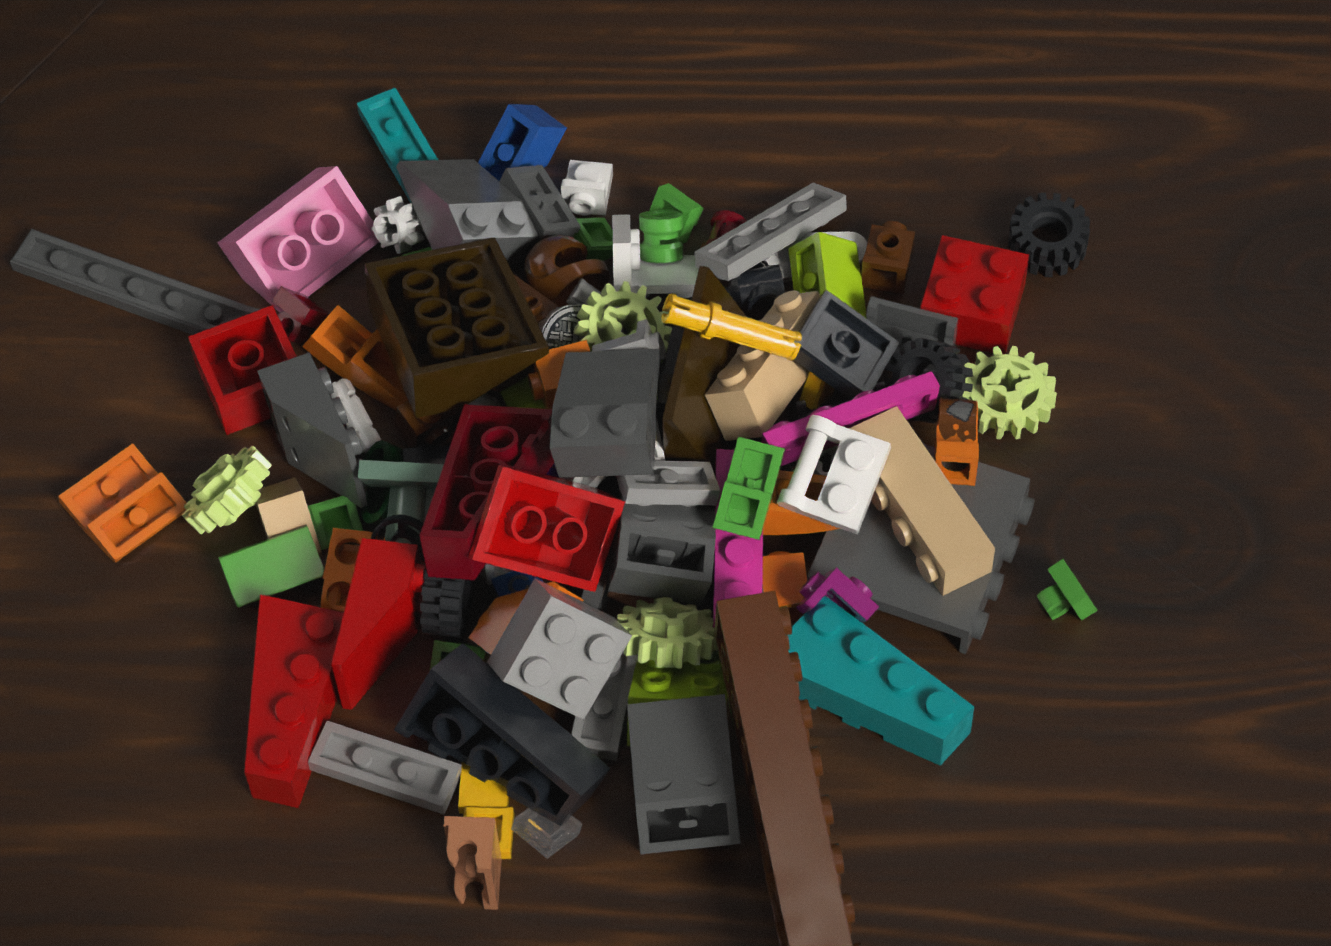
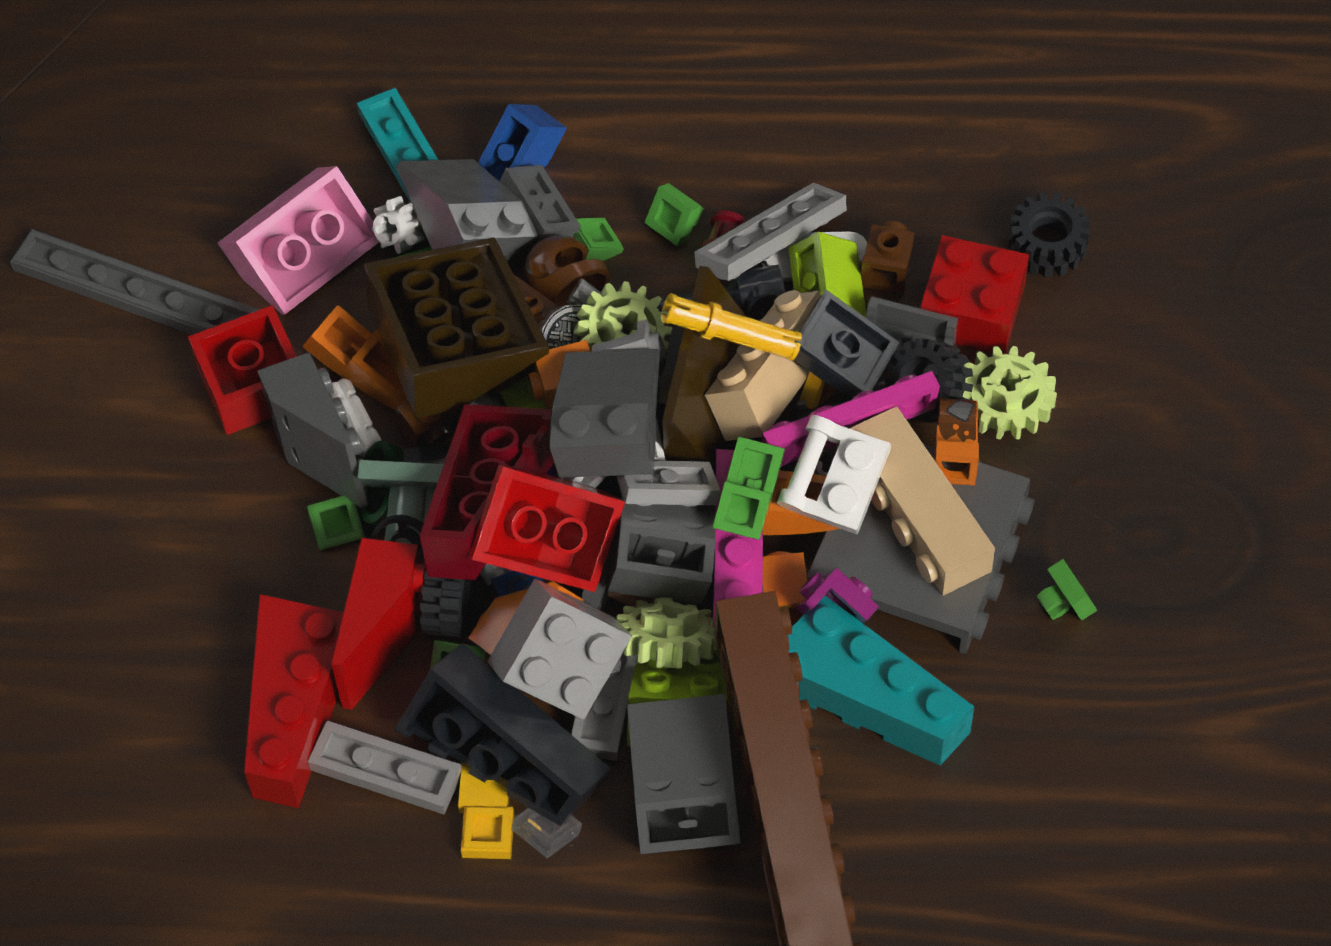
(123, 503): orange slope -> none
(226, 490): yellowish green gear -> none
(271, 566): bright green slope -> none
(285, 509): tan slope -> none
(301, 311): dark red tile -> none
(340, 567): orange leg -> none
(475, 856): nougat hinge -> none
(587, 187): white bracket -> none
(659, 278): white bracket -> none
(661, 236): bright green wheel -> none

